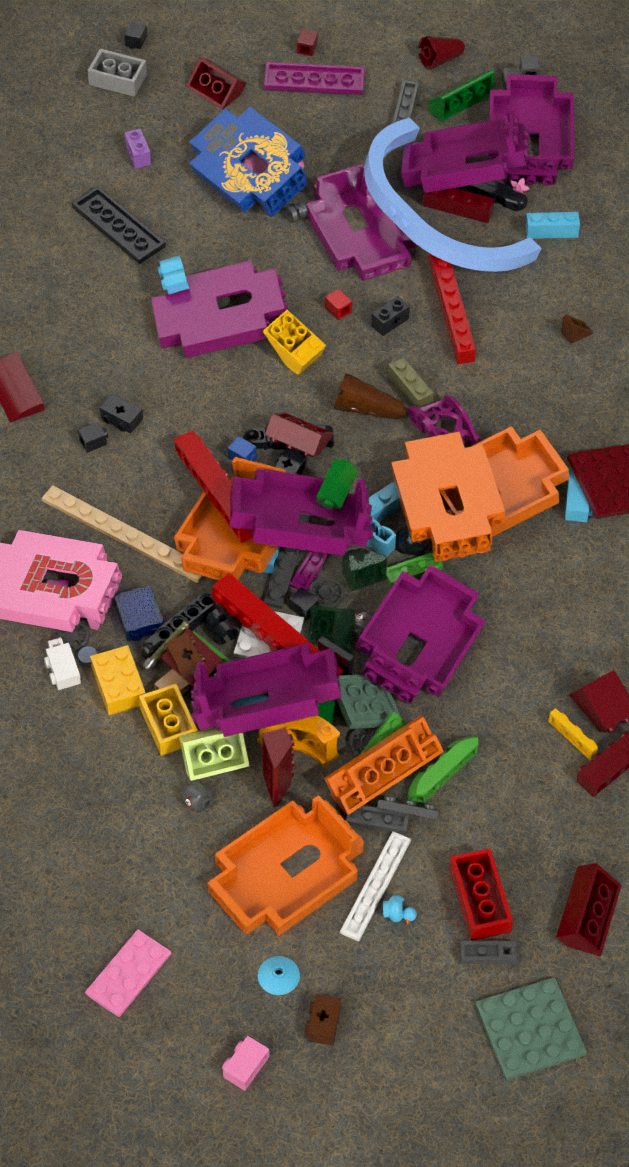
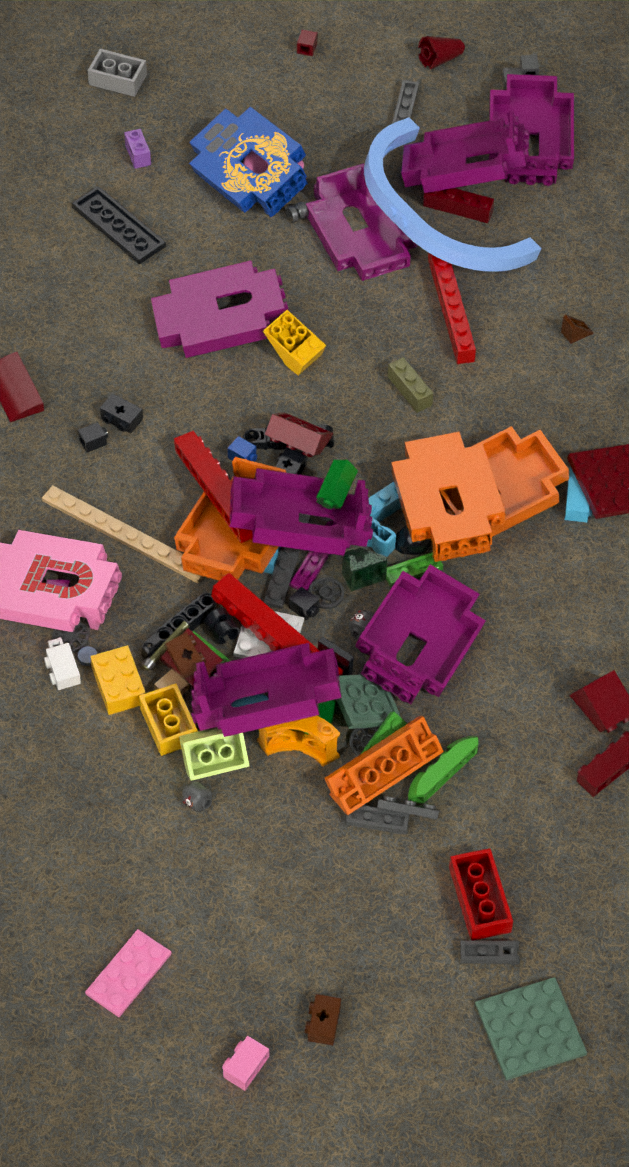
(135, 35): black brick -> none
(138, 613): clear blue brick -> none
(173, 274): medium azure brick -> none
(215, 83): dark red slope -> none
(260, 890): orange panel -> none
(275, 983): medium azure dish -> none
(277, 763): dark red slope -> none
(314, 78): magenta plate -> none
(333, 624): clear green slope -> none
(338, 304): red brick -> none
(366, 399): reddish brown cone -> none
(375, 886): white tile -> none
(390, 316): black brick -> none
(394, 910): medium azure animal -> none
(448, 408): magenta fence -> none
(462, 96): green slope -> none
(502, 194): black piece -> none
(520, 186): bright pink plant -> none
(552, 225): medium azure brick -> none
(573, 734): yellow plate -> none
(589, 909): dark red slope -> none

